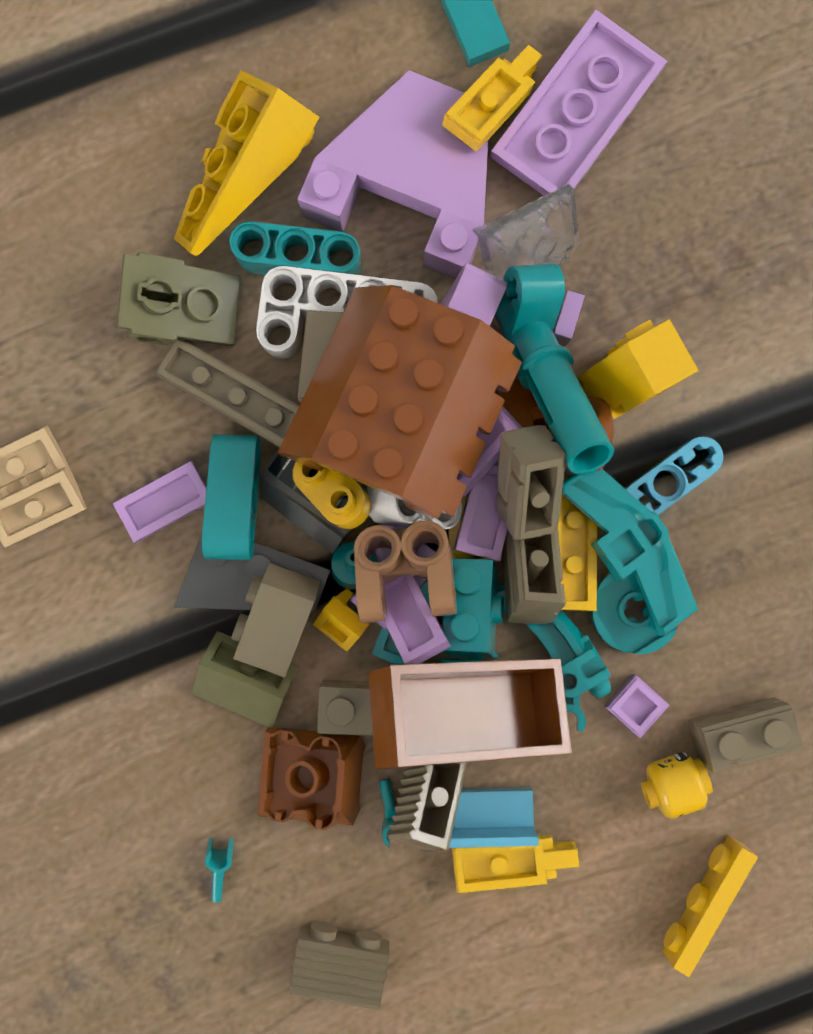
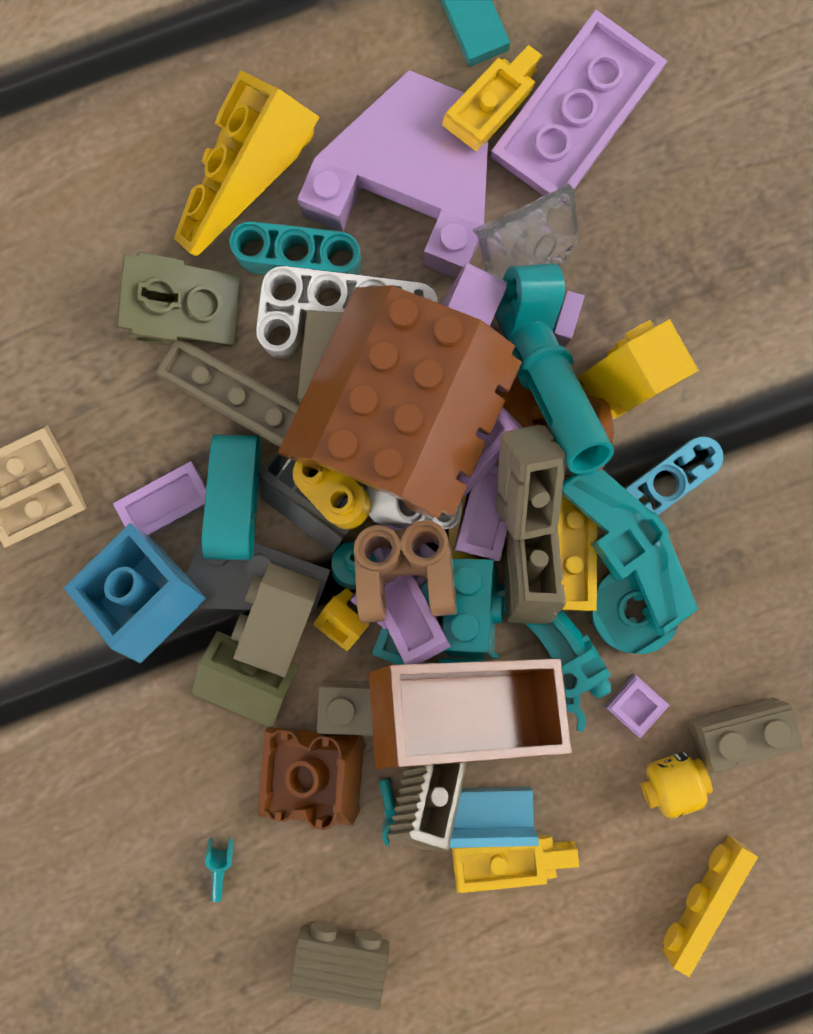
(134, 594): none -> dark azure brick

